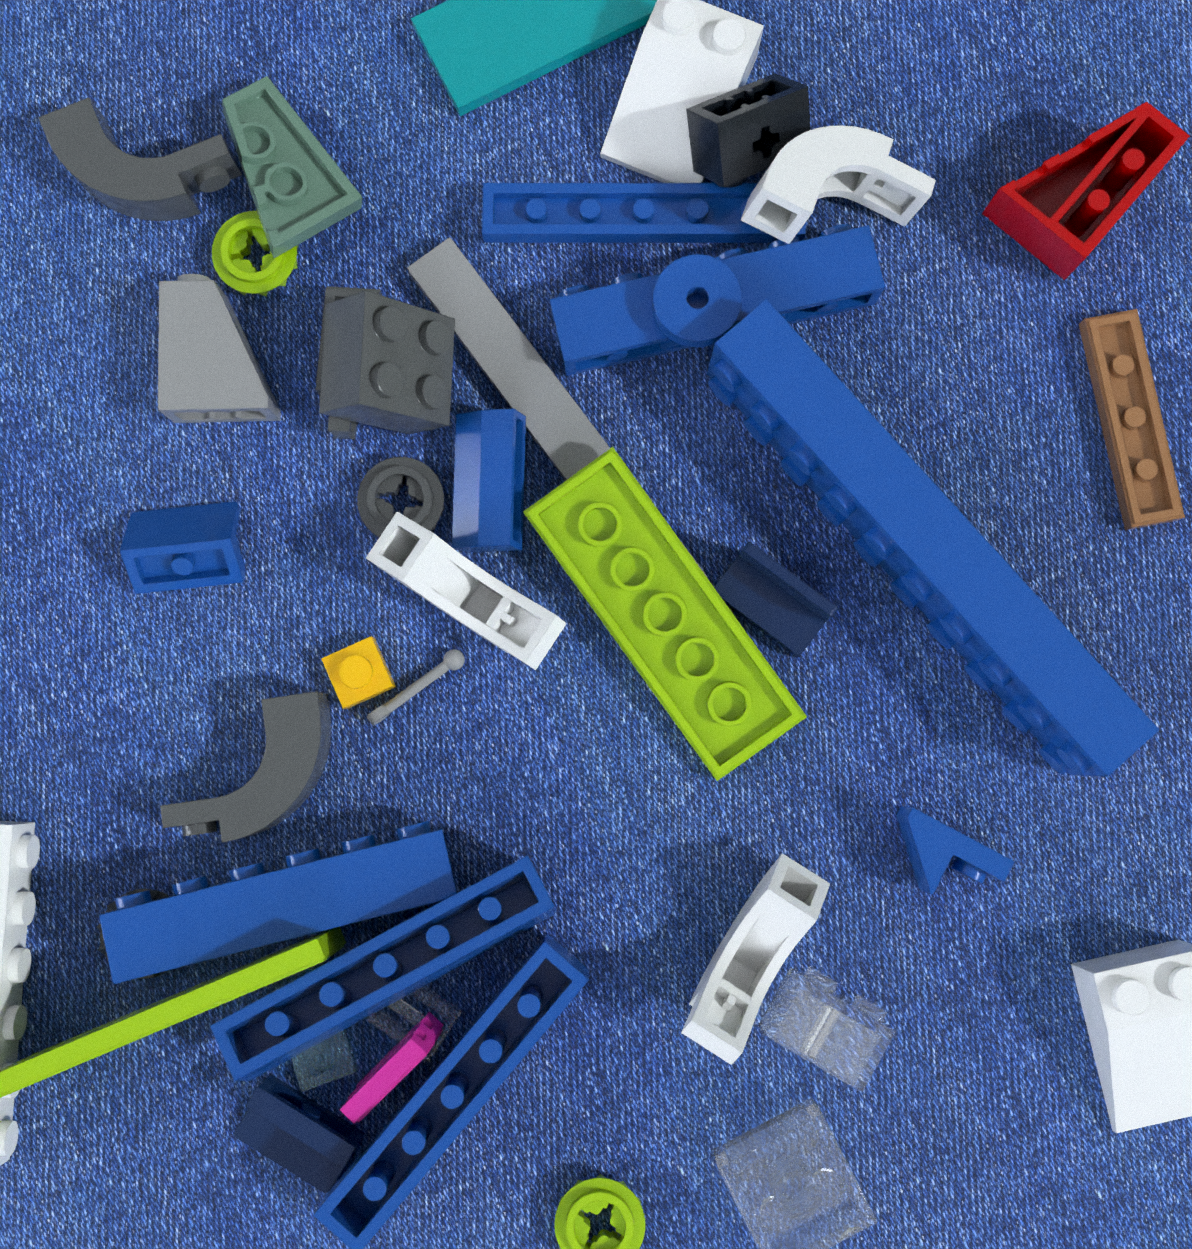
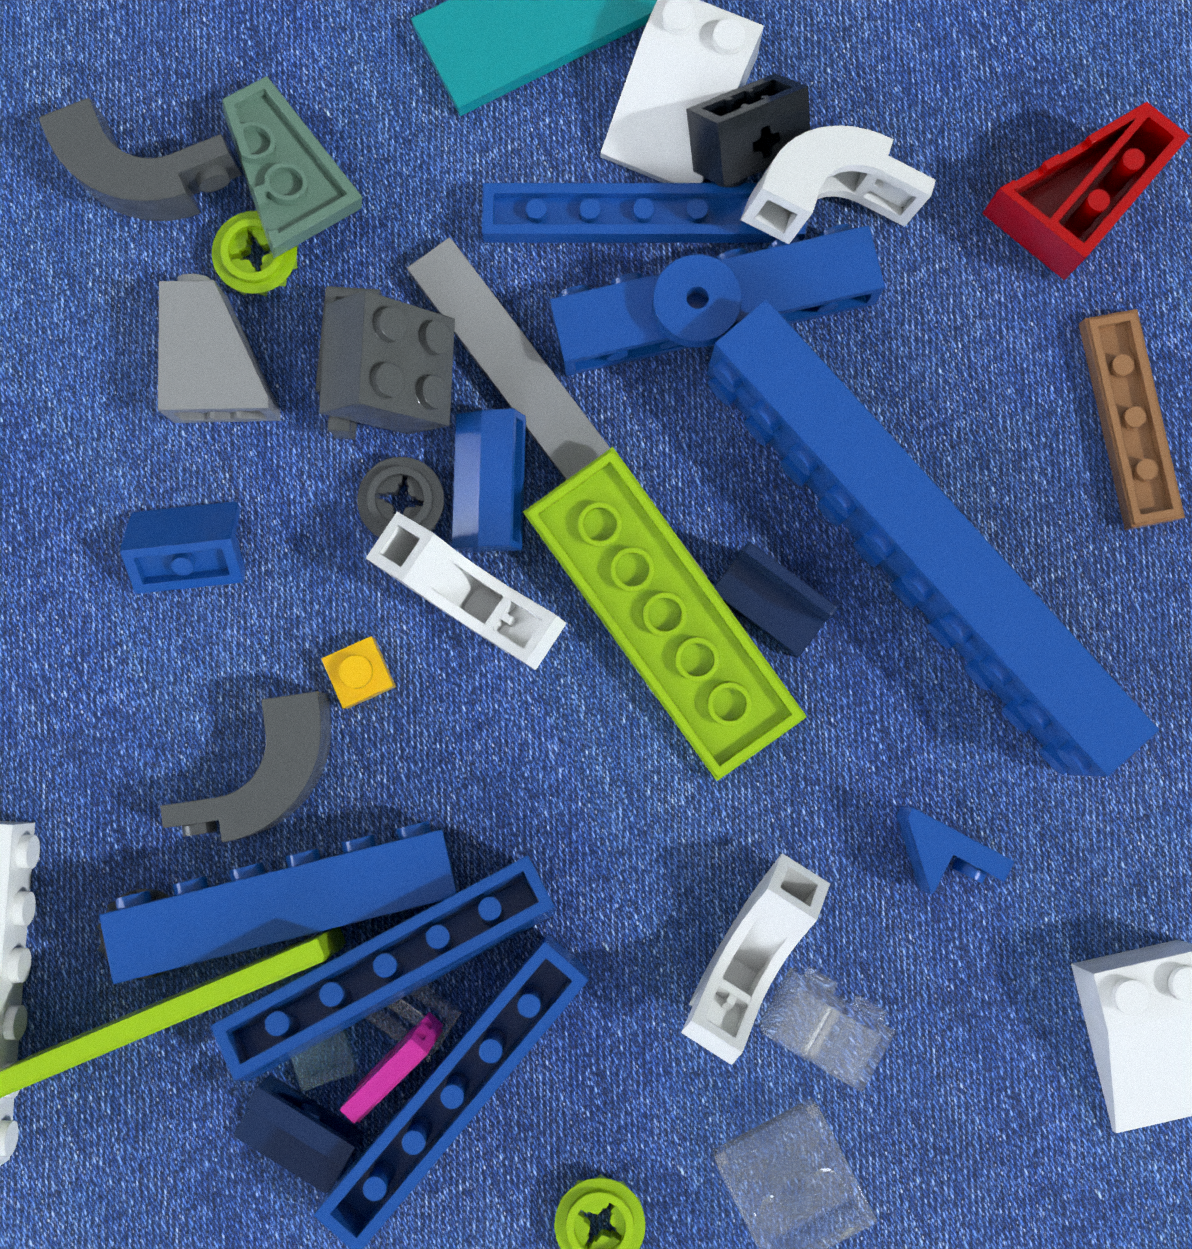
(452, 661): light grey hinge -> none

